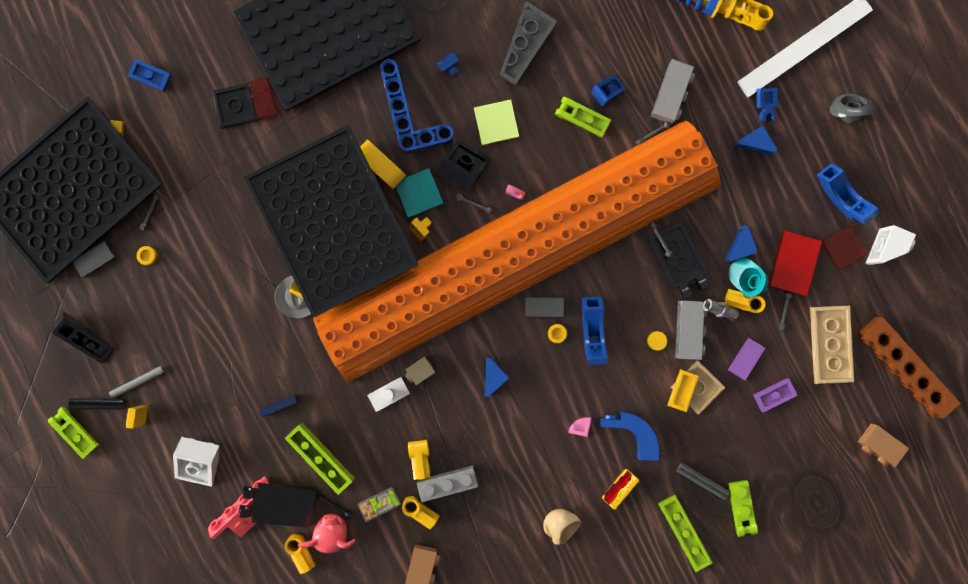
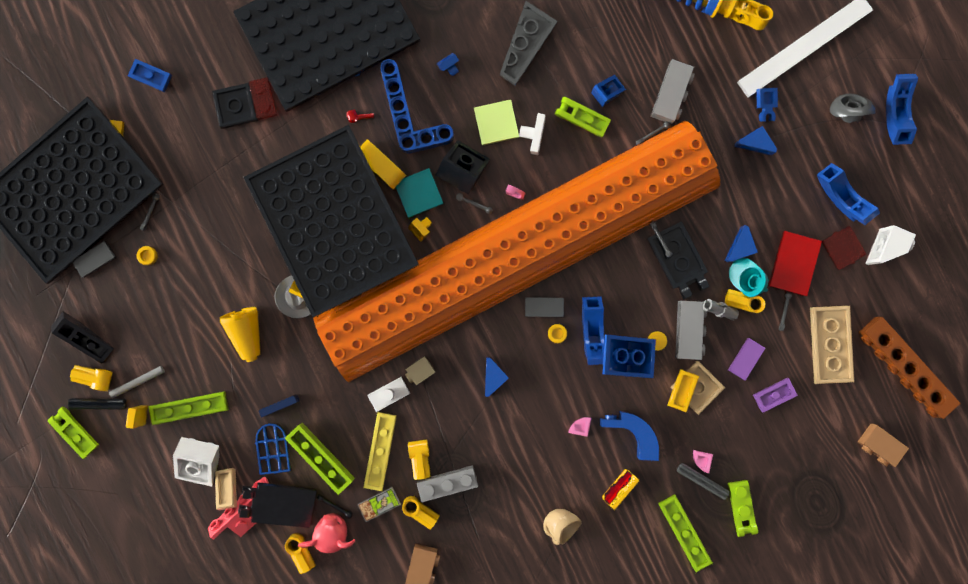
(96, 378): none -> yellow piece
(188, 408): none -> lime tile
(225, 489): none -> tan tile
(243, 332): none -> yellow cone
(268, 457): none -> blue window
(353, 117): none -> red hand
(380, 451): none -> light yellow tile
(534, 133): none -> white tile
(629, 356): none -> blue slope
(702, 460): none -> bright pink tile
(898, 109): none -> blue arch

